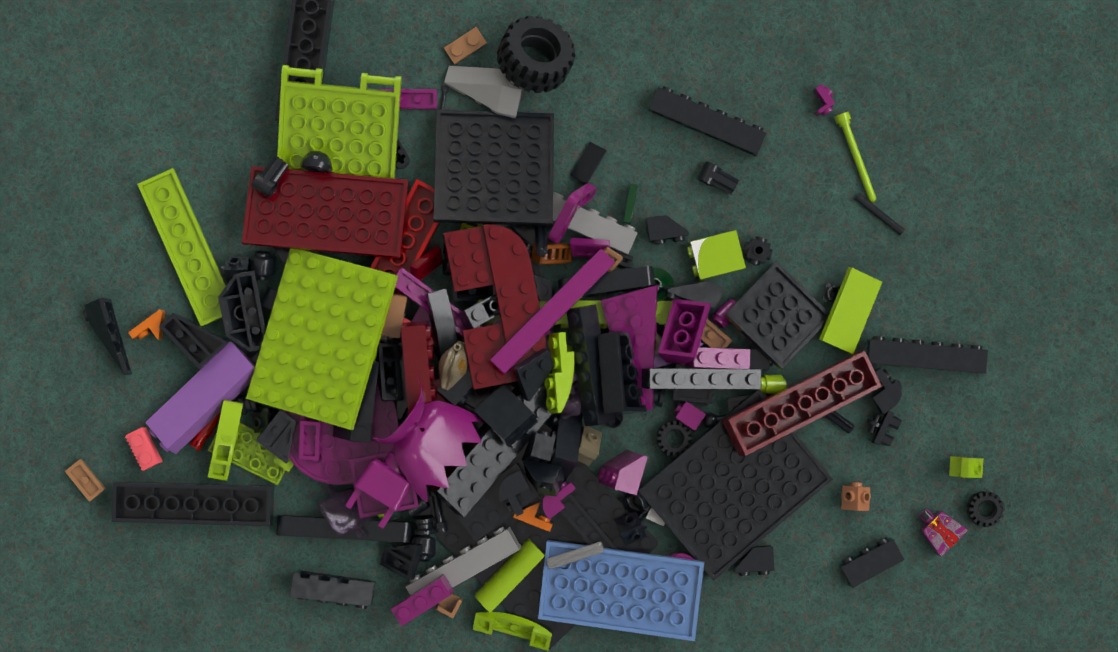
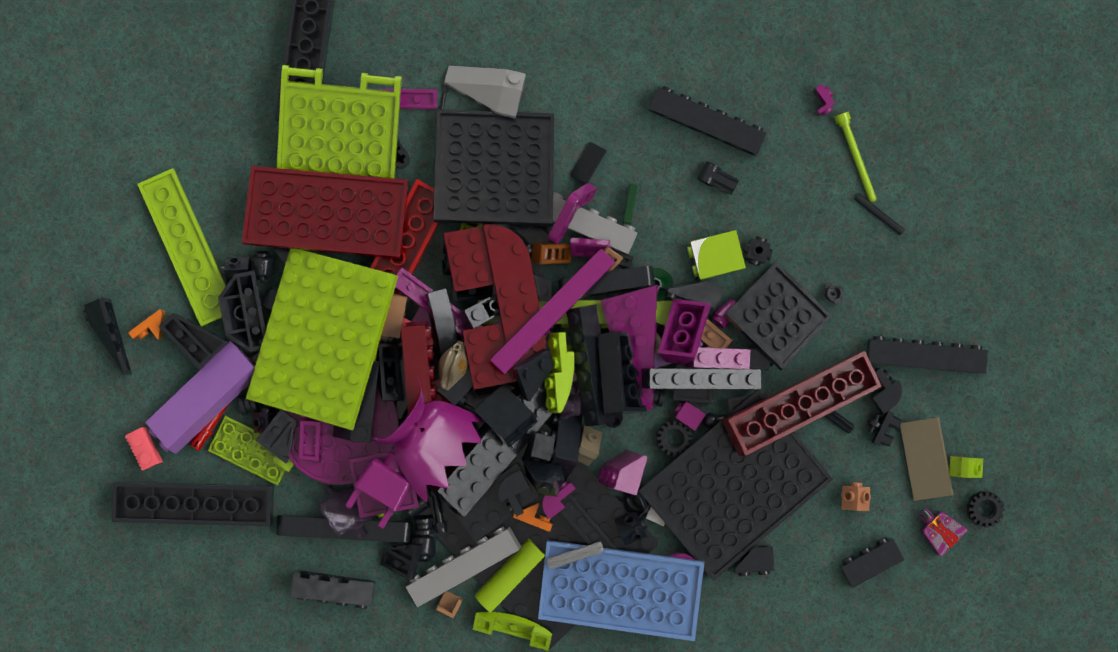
(85, 480): medium nougat plate -> none
(225, 440): lime slope -> none
(267, 181): black piece -> none
(317, 162): black piece -> none
(422, 600): magenta brick -> none
(426, 263): dark red tile -> none
(465, 45): medium nougat plate -> none
(541, 35): black tyre -> none
(541, 241): black axle -> none
(663, 228): black slope -> none
(772, 384): lime brick -> none
(850, 310): lime tile -> none
(926, 458): none -> dark tan tile

